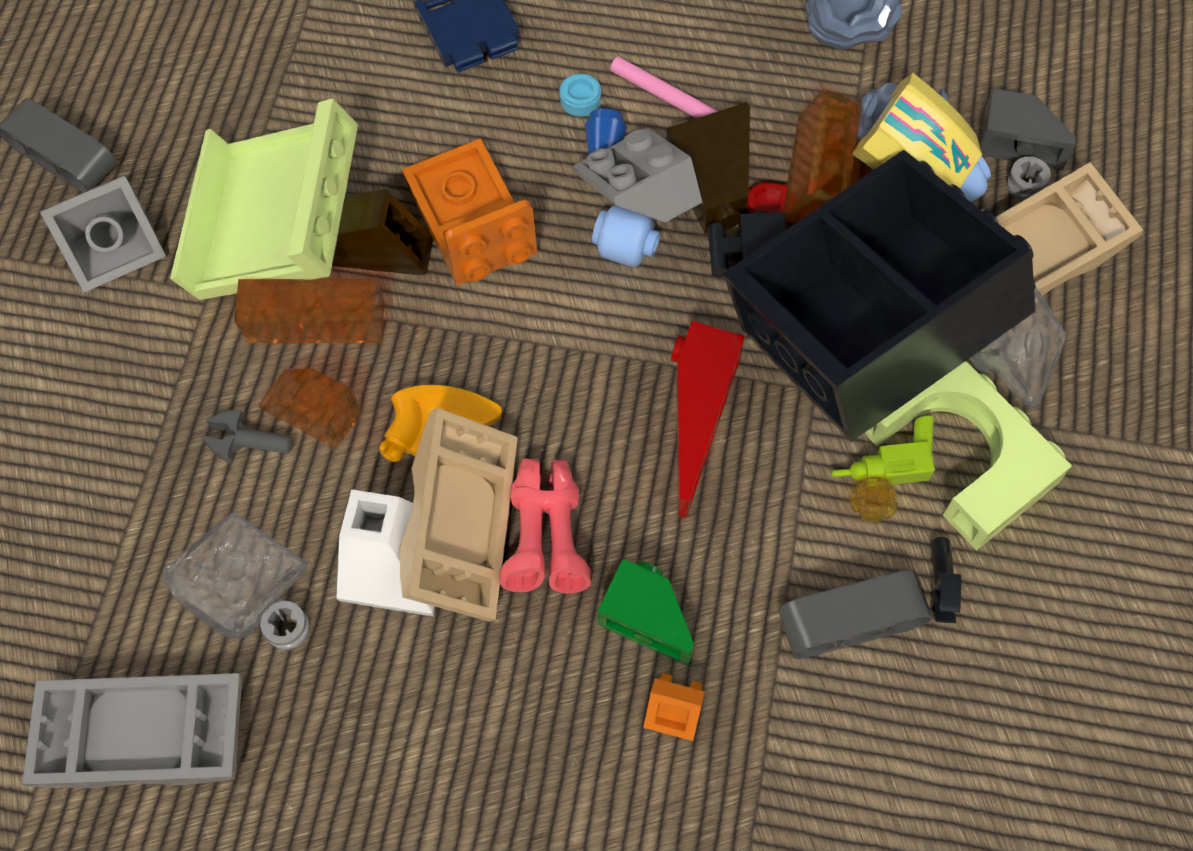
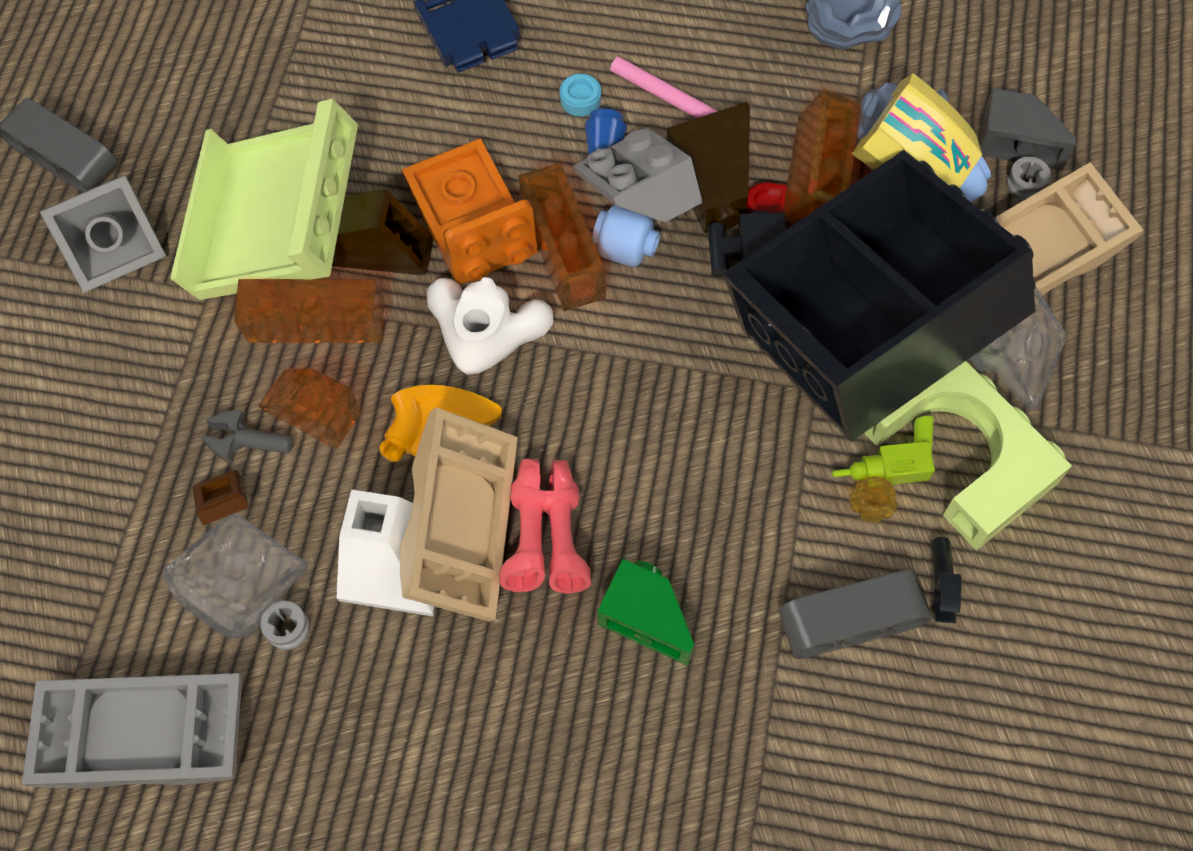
(220, 497): none -> reddish brown tile
(480, 324): none -> white head
(563, 237): none -> clear orange brick
(674, 707): orange tile -> none
(704, 377): red slope -> none

